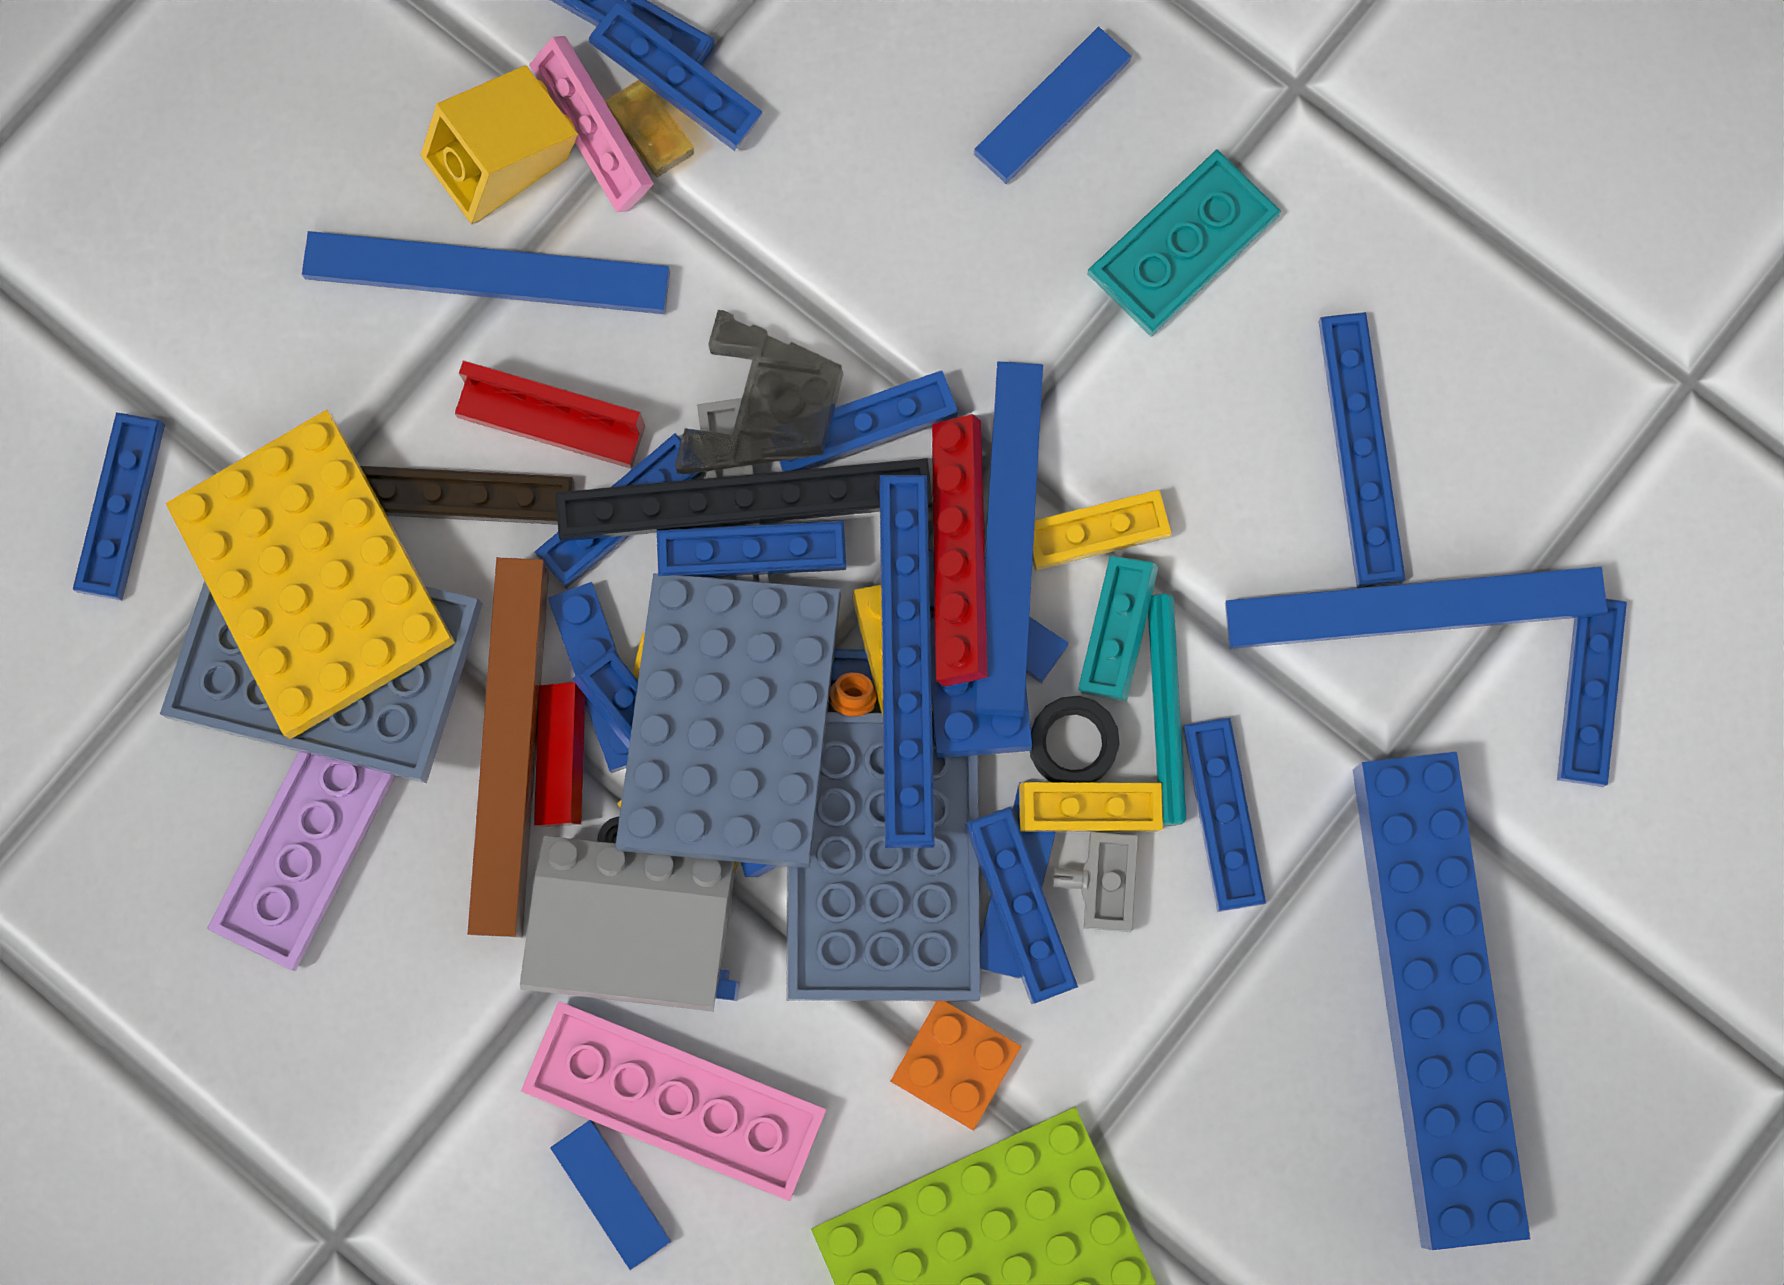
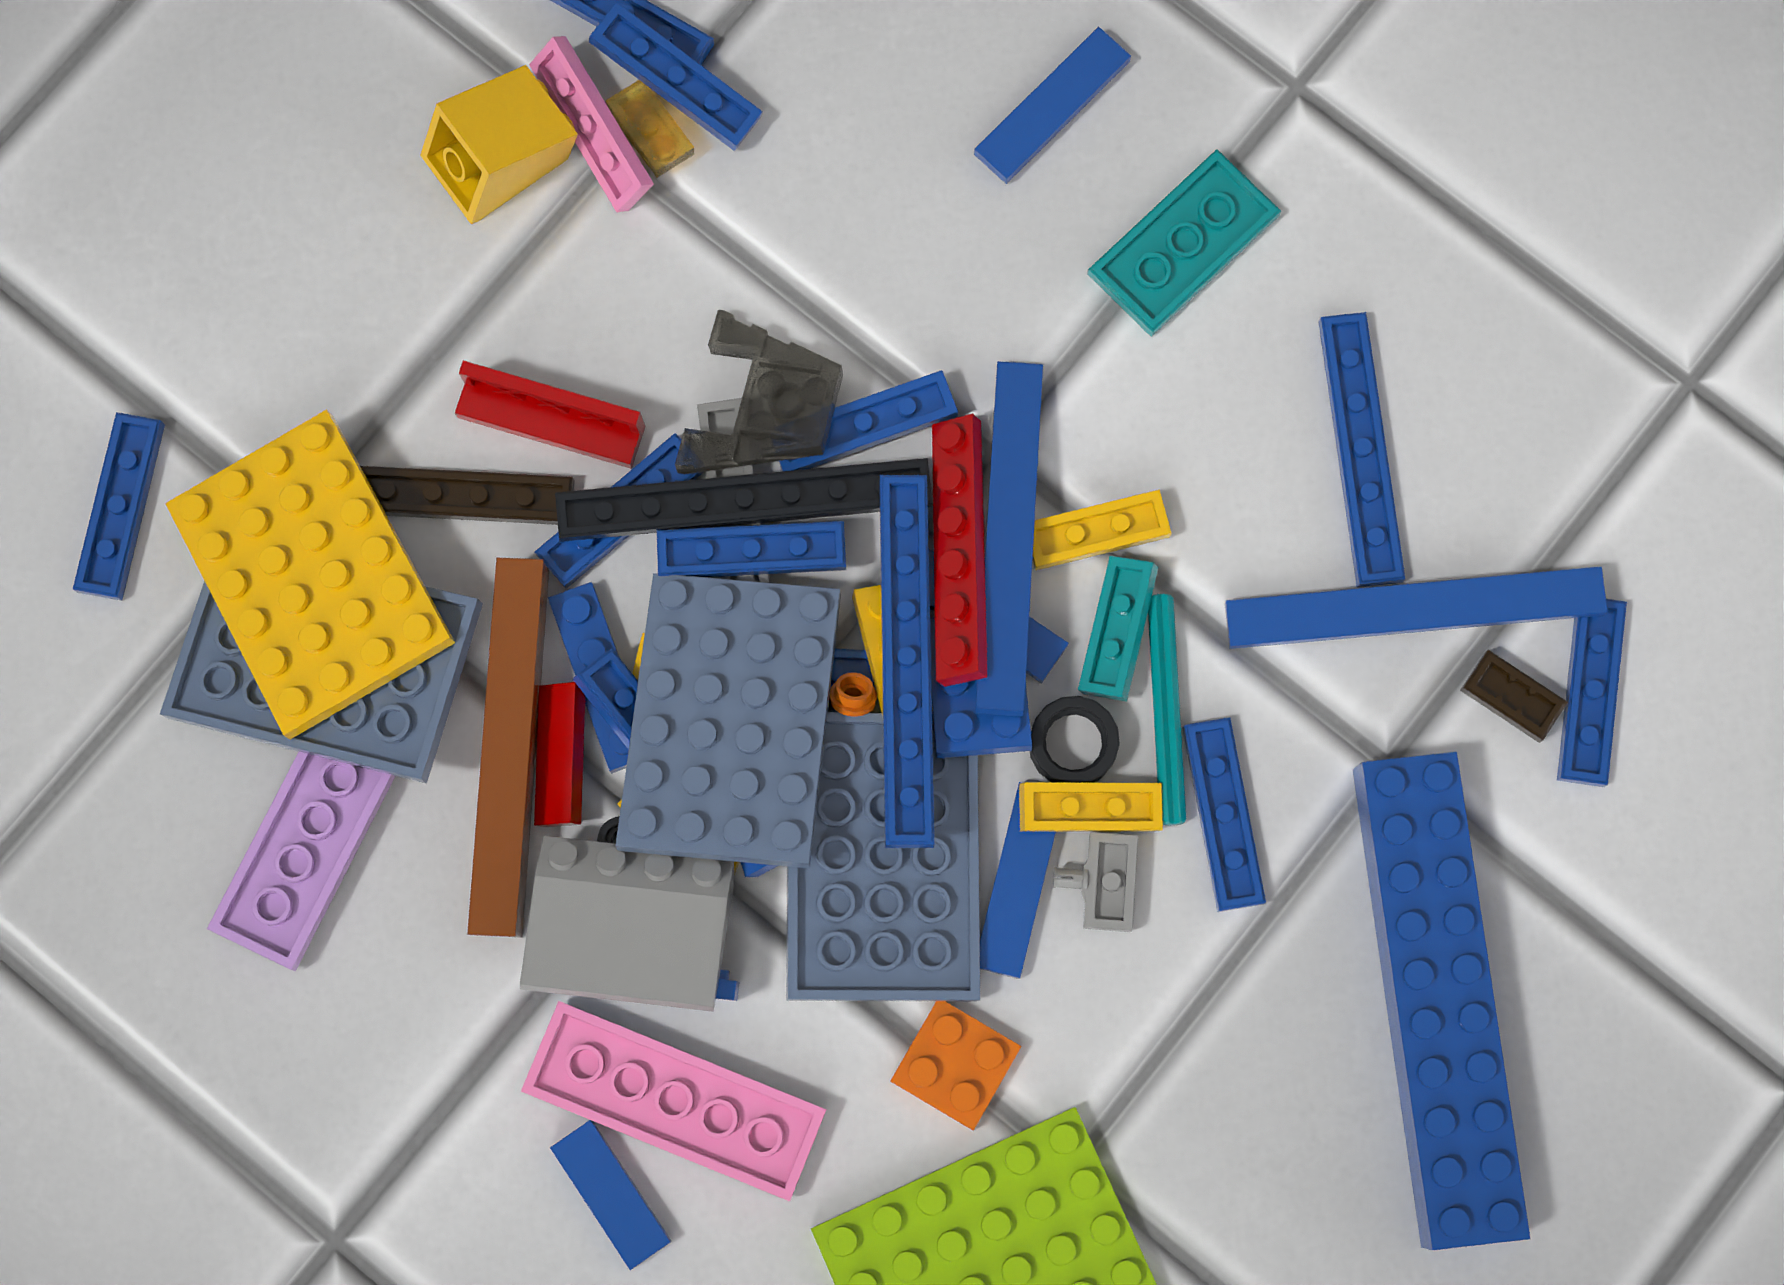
(486, 272): blue tile -> none
(1021, 905): blue tile -> none
(1514, 696): none -> dark brown plate

